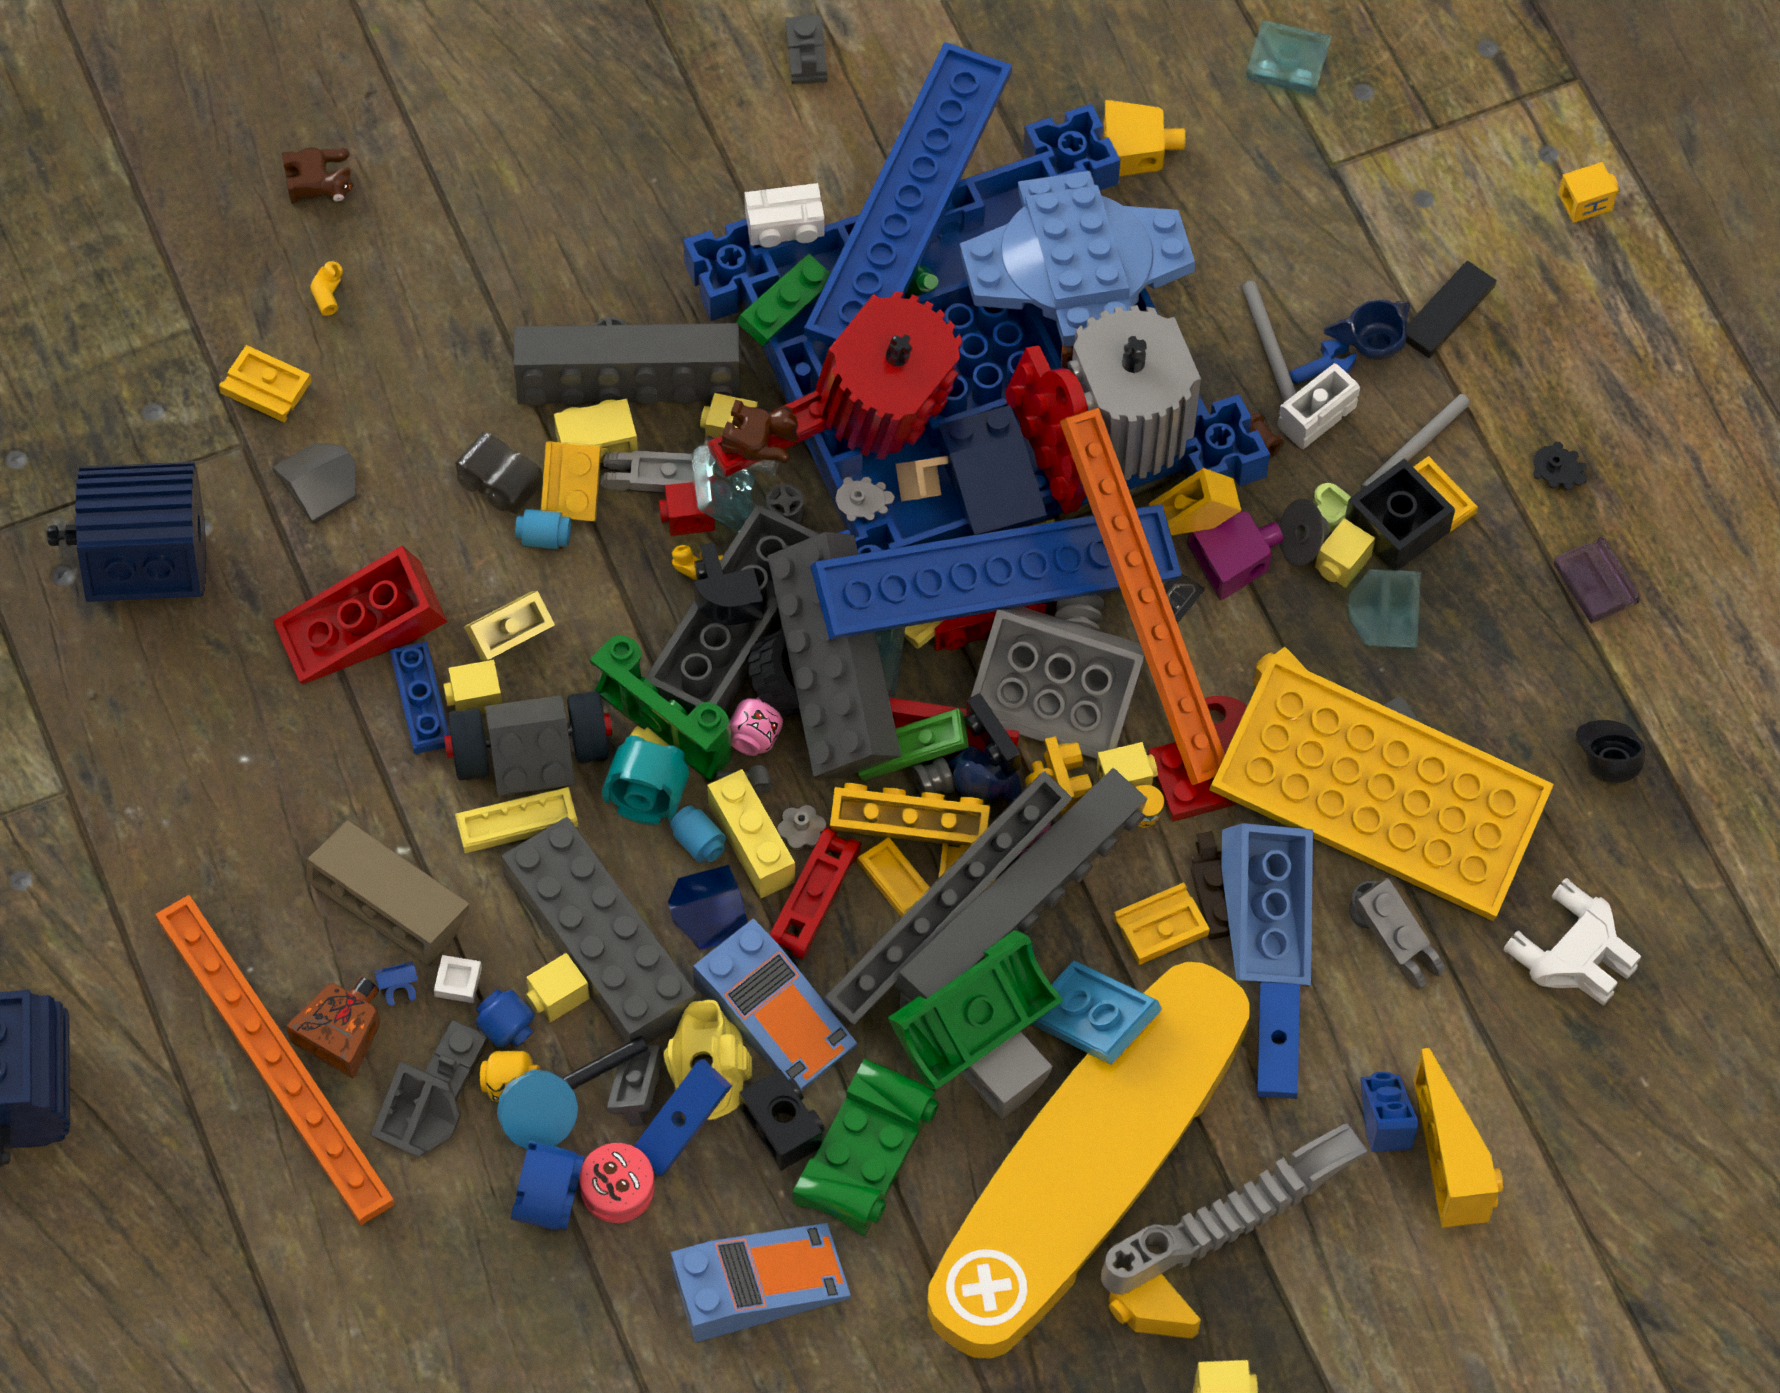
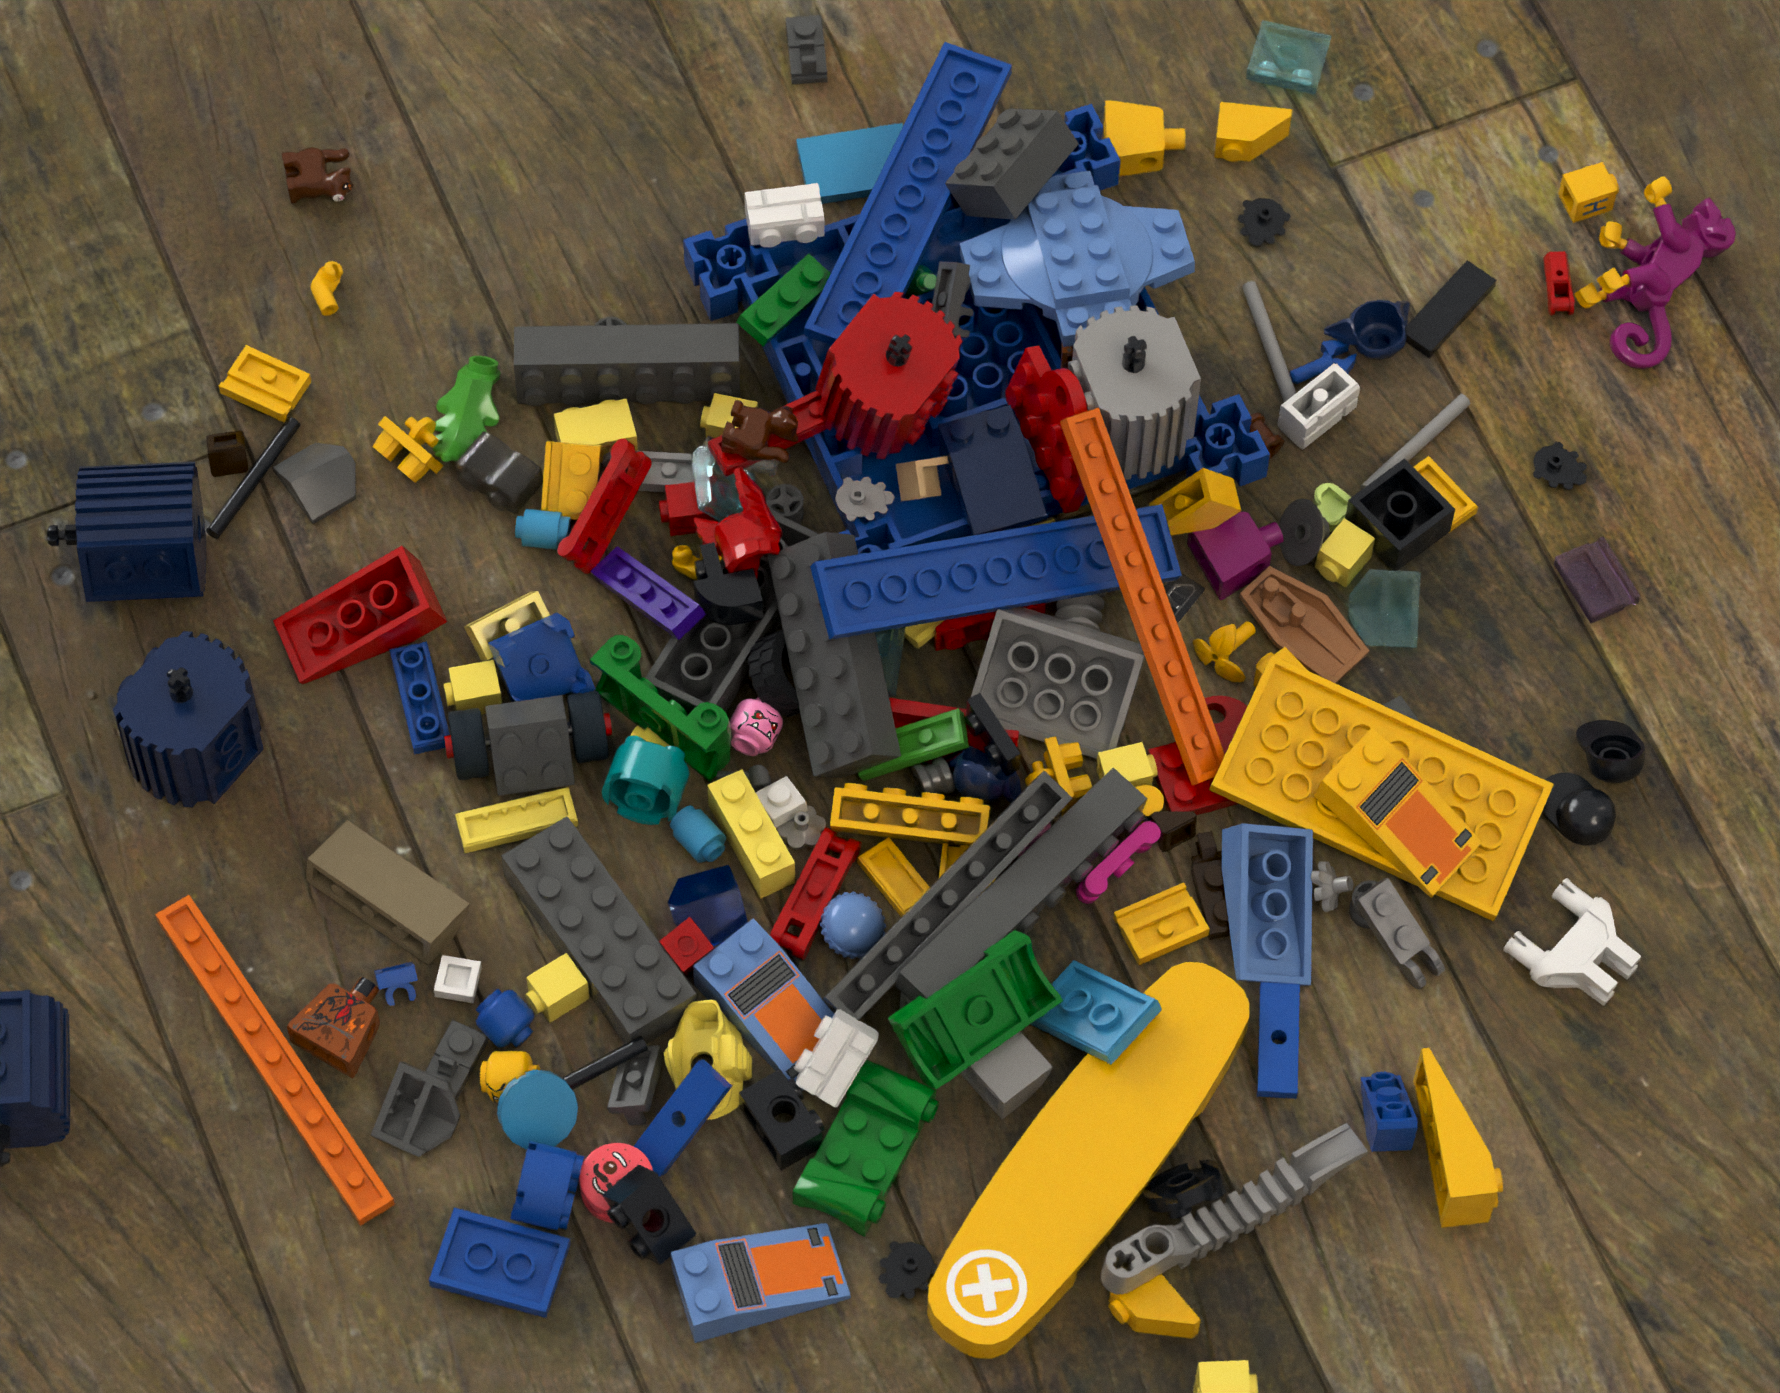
(188, 720): none -> dark blue piece
(227, 453): none -> dark brown slope
(253, 478): none -> black bar
(394, 439): none -> yellow hips
(467, 408): none -> bright green plant
(499, 1262): none -> blue plate
(540, 661): none -> blue panel
(605, 506): none -> red plate
(648, 593): none -> dark purple plate
(667, 1225): none -> black brick
(687, 945): none -> red brick
(744, 535): none -> red helmet
(781, 801): none -> white plate
(836, 1057): none -> white brick
(846, 161): none -> dark azure tile
(852, 924): none -> medium blue hat
(907, 1269): none -> black piece
(949, 293): none -> dark grey plate
(1011, 163): none -> dark grey brick
(1117, 861): none -> dark pink plate
(1174, 828): none -> dark brown slope
(1181, 1188): none -> black plate
(1222, 644): none -> yellow plant
(1249, 130): none -> yellow slope
(1262, 220): none -> black piece
(1304, 624): none -> medium nougat piece
(1329, 885): none -> light grey plant
(1397, 812): none -> slope
(1558, 282): none -> red bar
(1579, 809): none -> black cap
(1661, 270): none -> magenta animal

